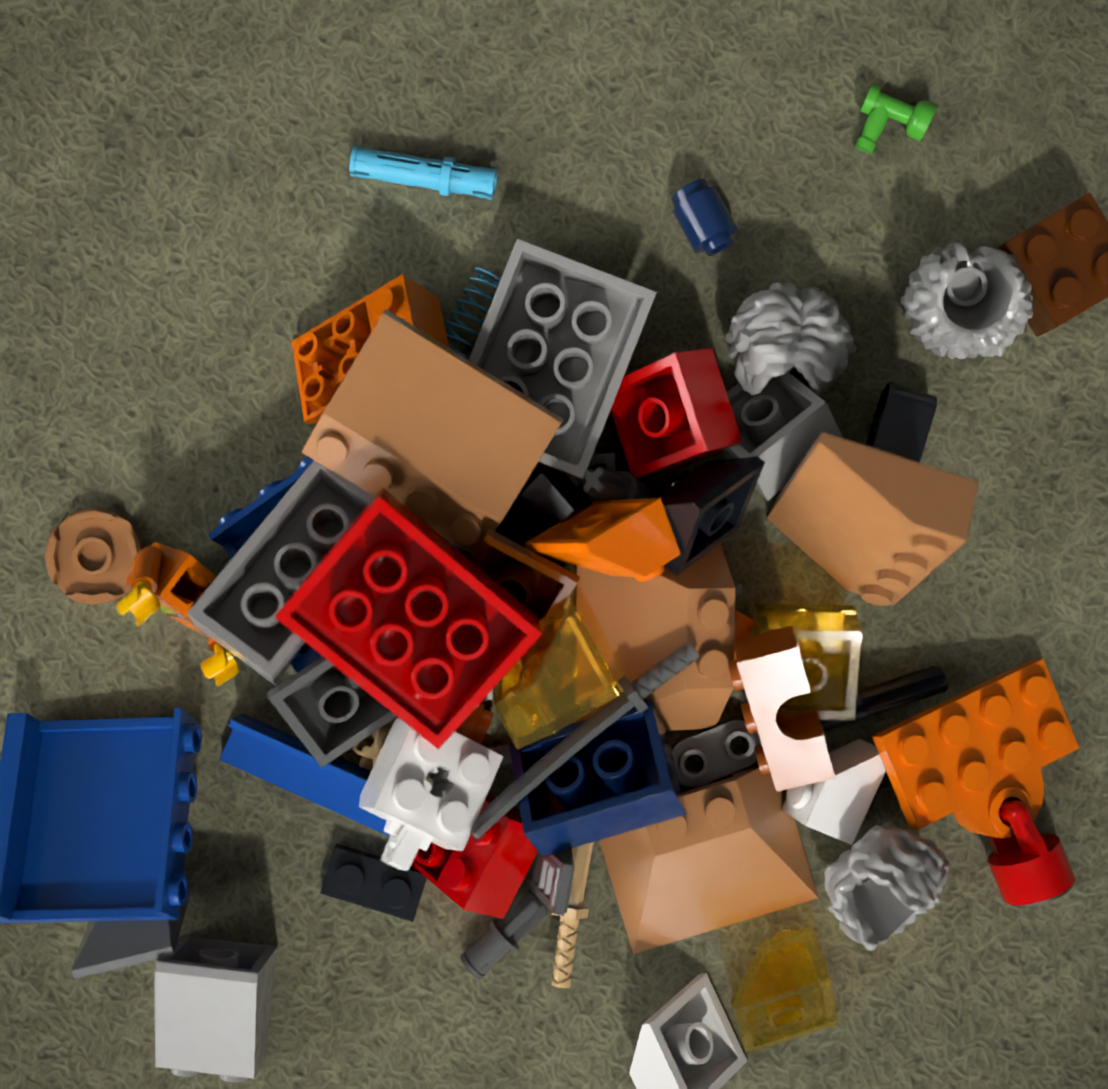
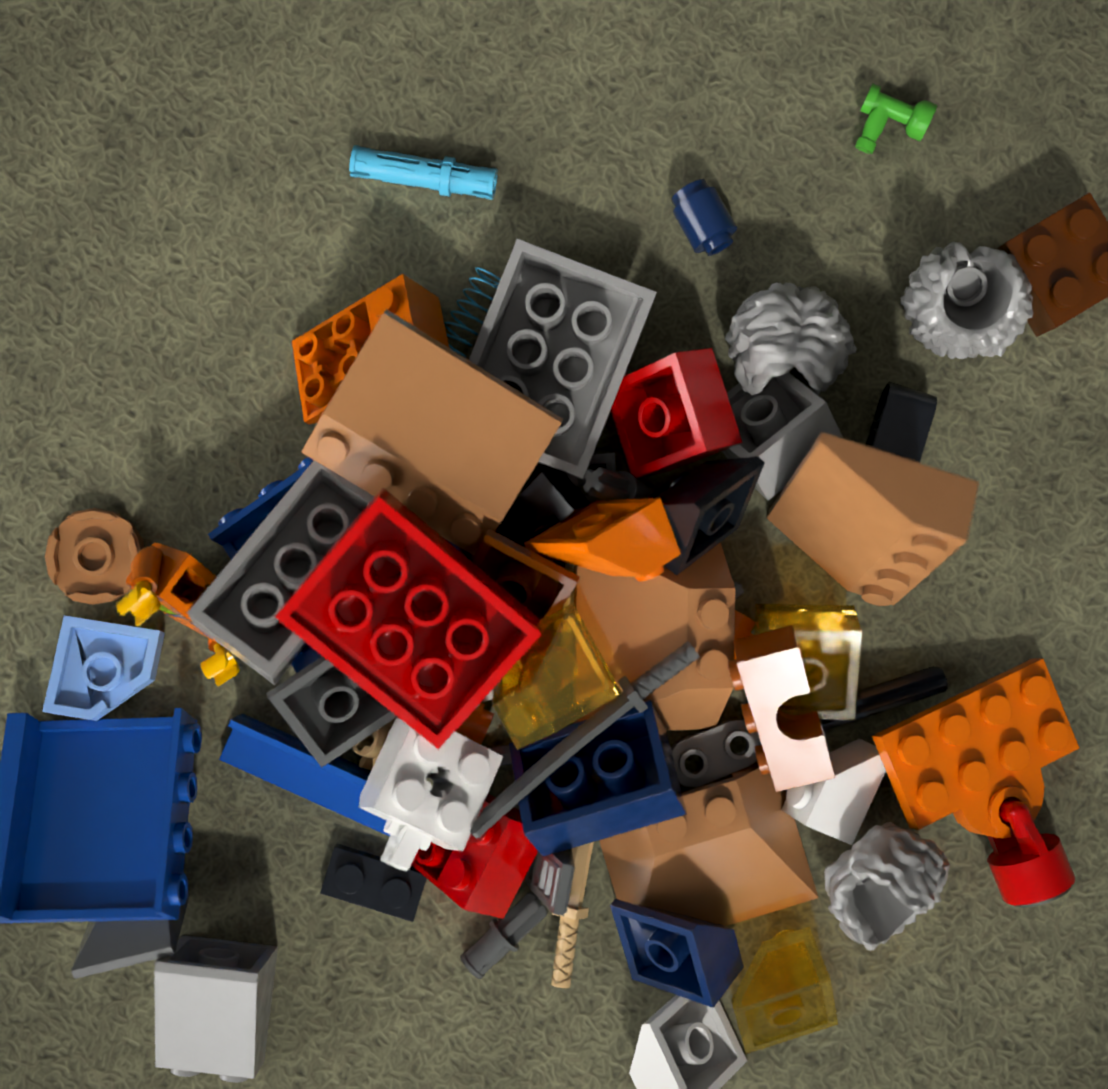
(100, 667): none -> light blue plate
(677, 951): none -> dark blue slope

